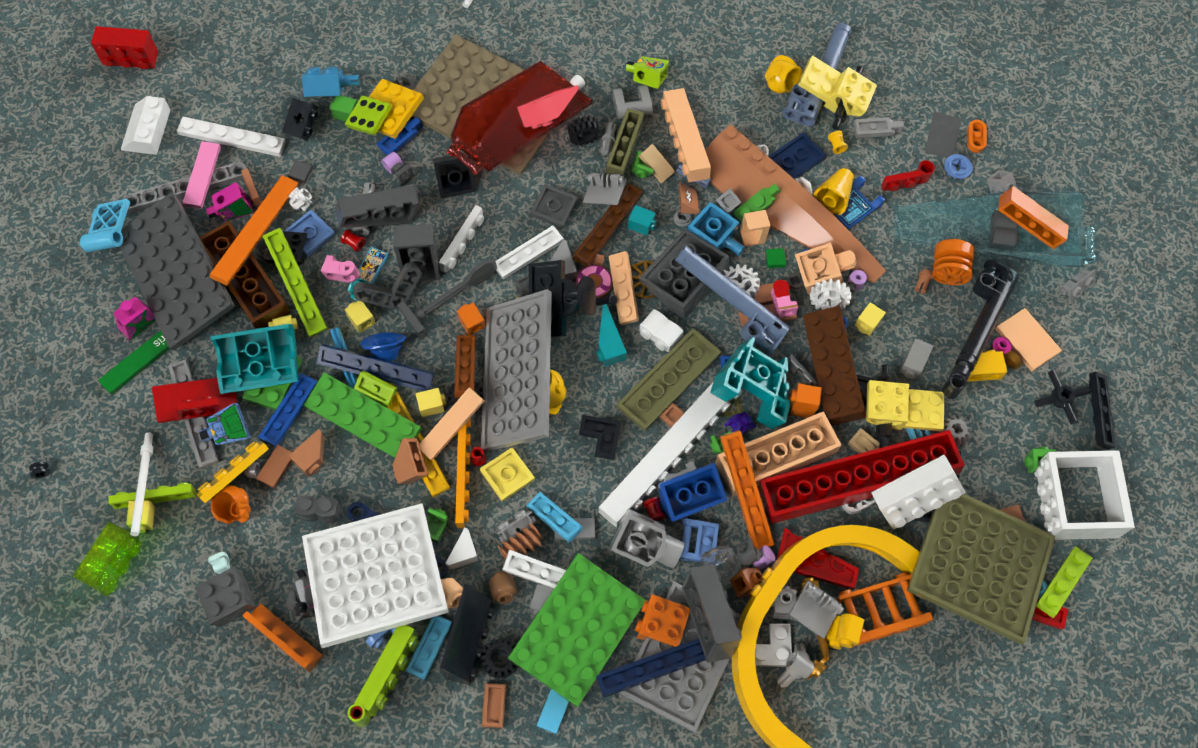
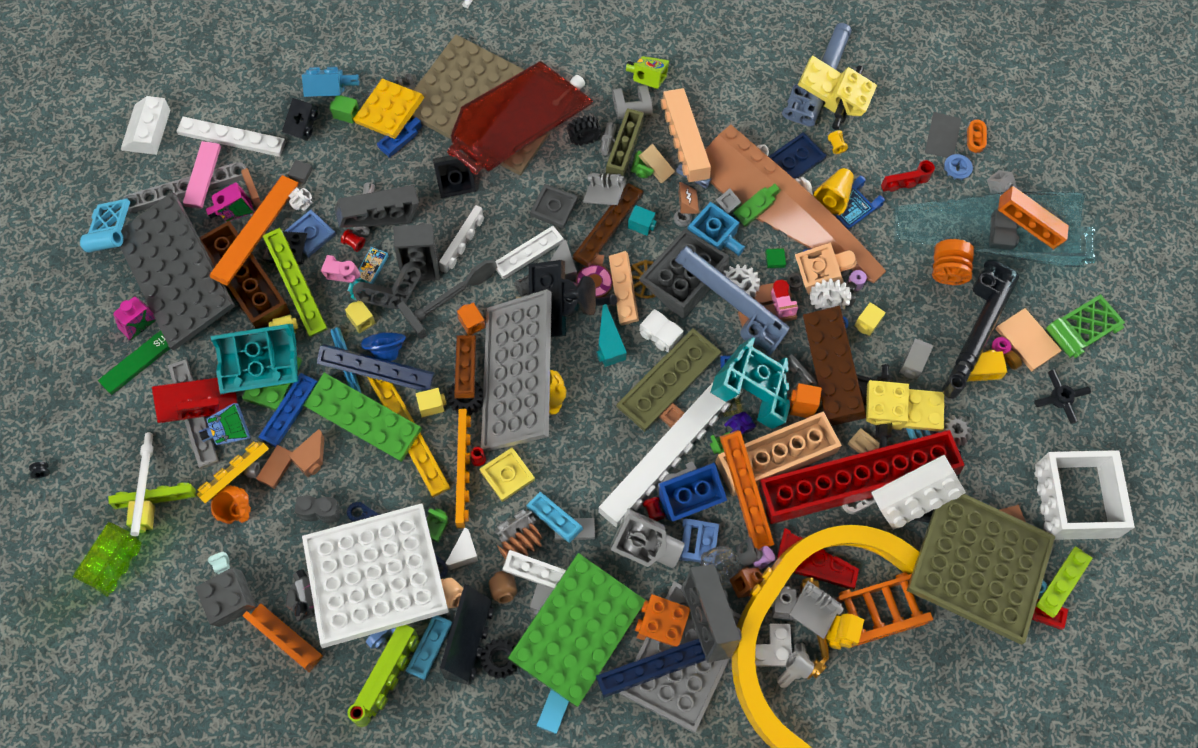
(124, 47): red brick -> none
(368, 115): lime tile -> none
(375, 388): lime plate -> none
(394, 164): leg -> none
(409, 462): nougat slope -> none
(451, 423): light nougat tile -> none
(494, 705): nougat tile -> none
(546, 108): coral slope -> none
(605, 431): black plate -> none
(754, 228): light nougat panel -> none
(782, 74): yellow helmet -> none
(877, 127): light grey hinge -> none
(924, 279): nougat pin -> none
(1035, 456): bright green bracket -> none
(1070, 337): none -> bright green piece
(1084, 280): light grey hinge -> none
(1102, 411): black plate -> none

